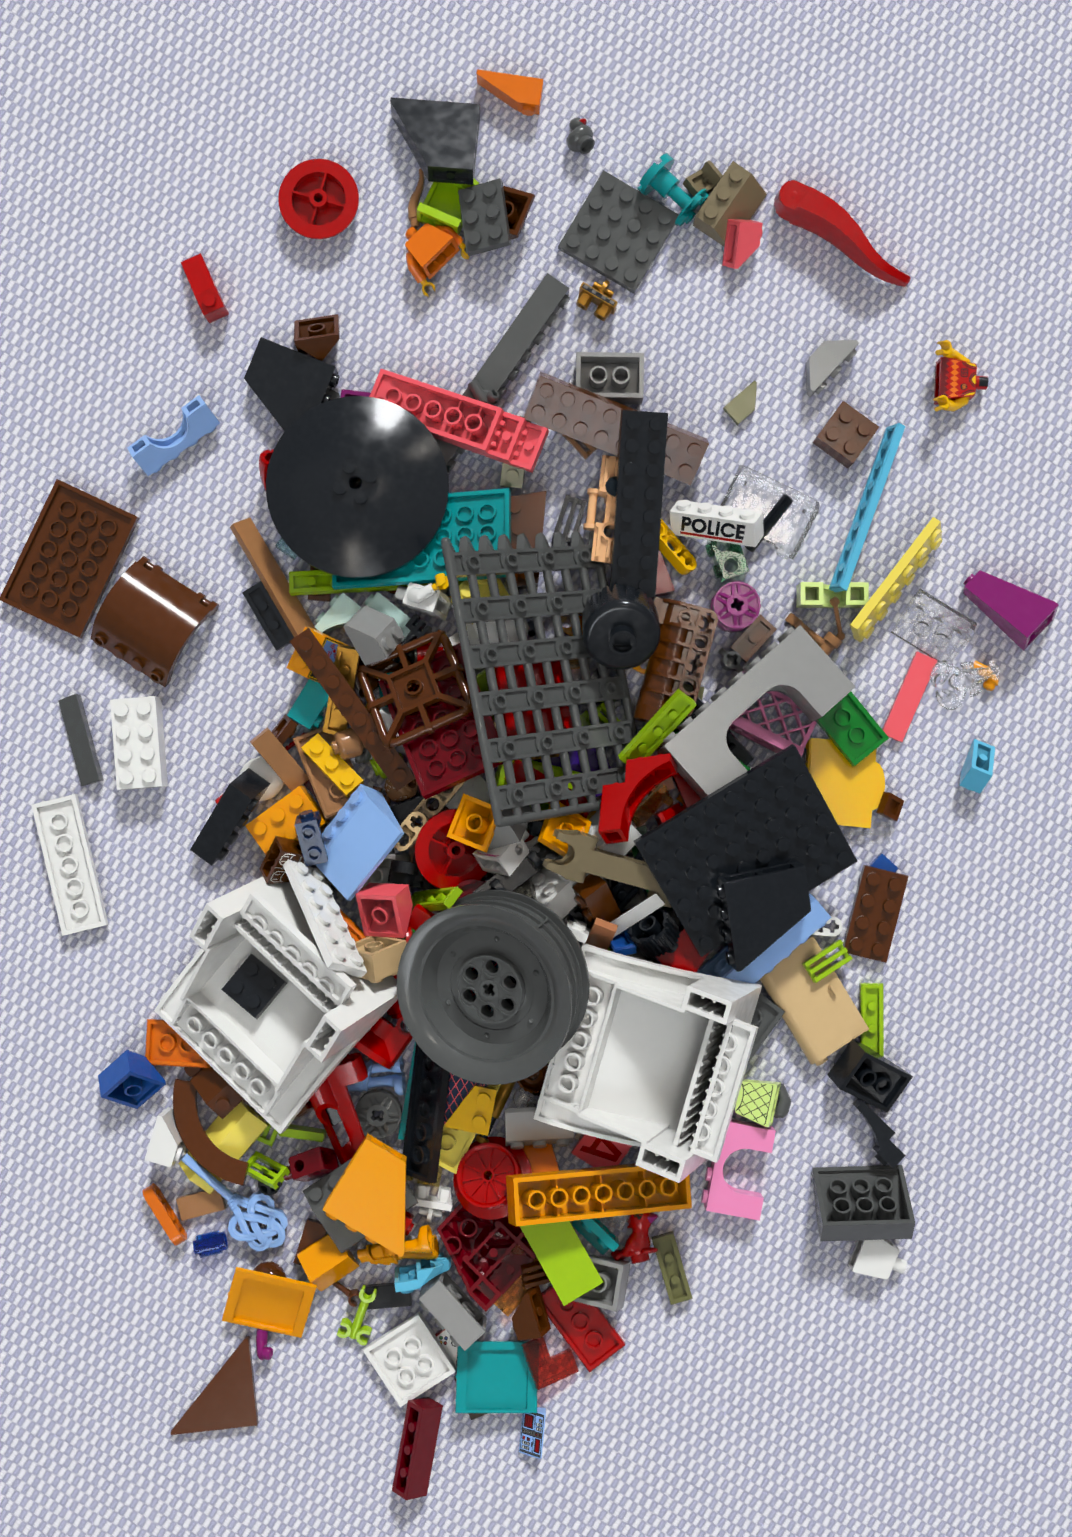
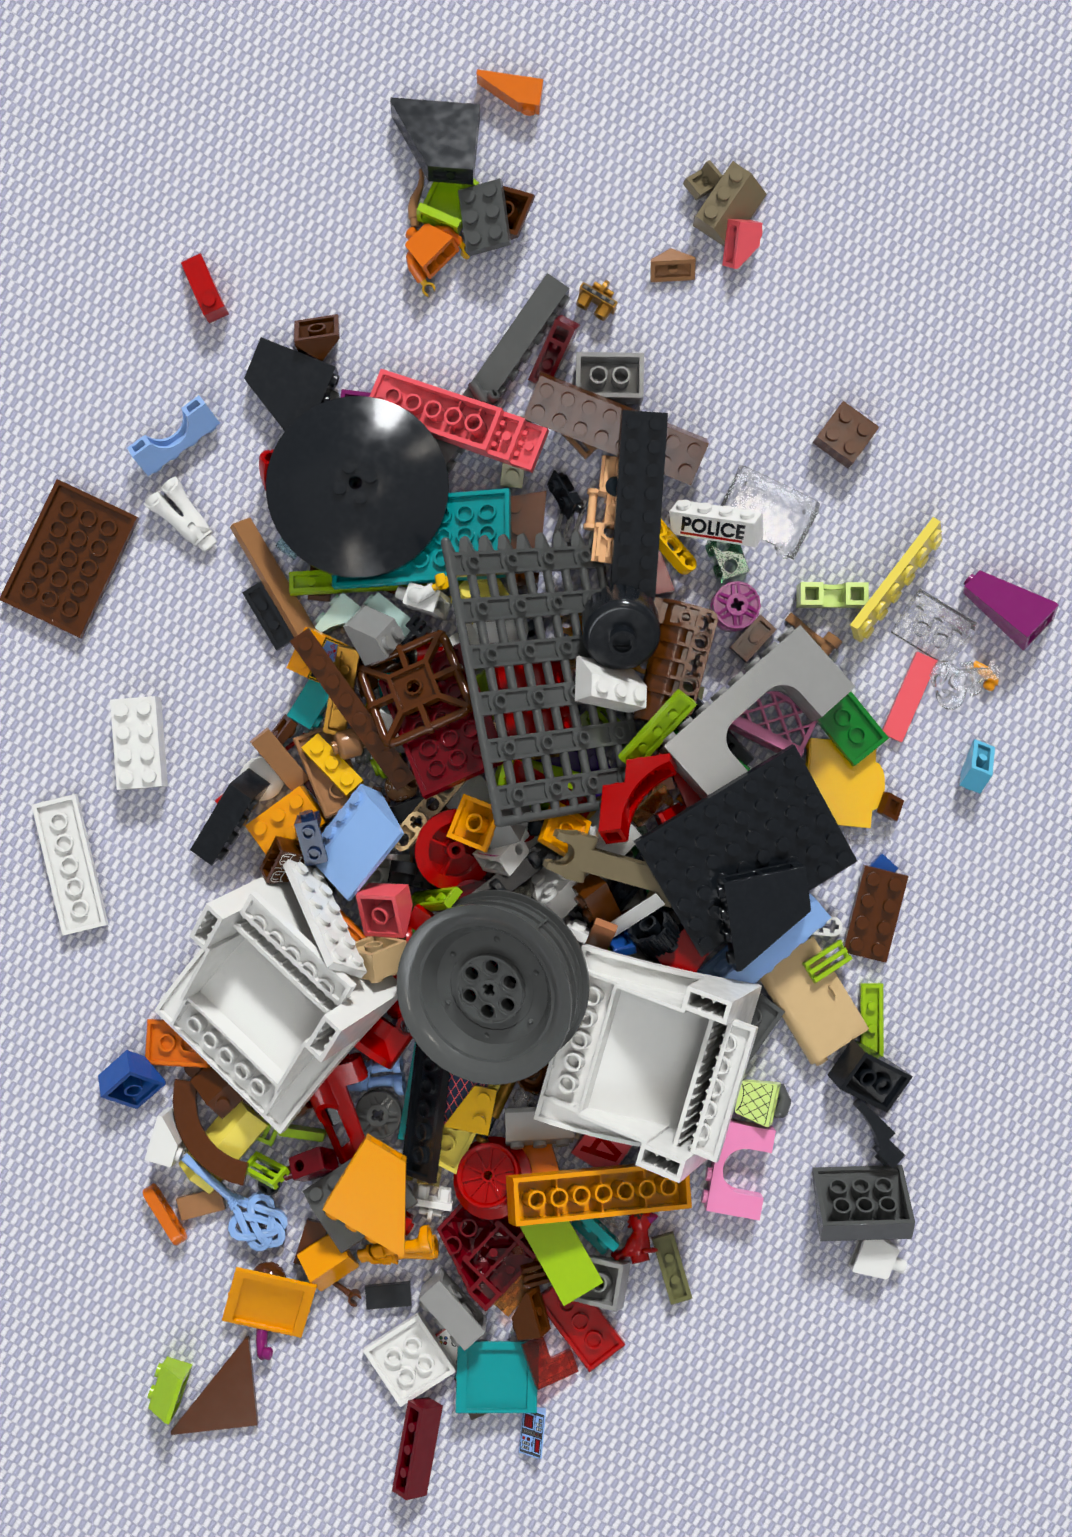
(80, 740): dark grey slope -> none
(150, 619): reddish brown hinge -> none
(169, 1388): none -> lime slope
(192, 524): none -> white piece
(210, 1243): clear blue brick -> none
(254, 986): black plate -> none
(315, 182): red piece -> none
(355, 1330): lime bar -> none
(416, 1275): medium azure plate -> none
(555, 347): none -> dark red slope
(560, 487): none -> black hinge
(581, 136): dark grey animal -> none
(609, 687): none -> white slope
(618, 231): dark grey plate -> none
(666, 184): teal piece -> none
(672, 266): none -> medium nougat slope
(730, 660): dark grey piece -> none
(742, 404): tile -> none
(773, 517): black axle -> none
(827, 219): red animal -> none
(827, 362): light grey slope -> none
(835, 602): medium nougat hinge -> none
(866, 508): medium azure tile -> none
(955, 379): torso -> none

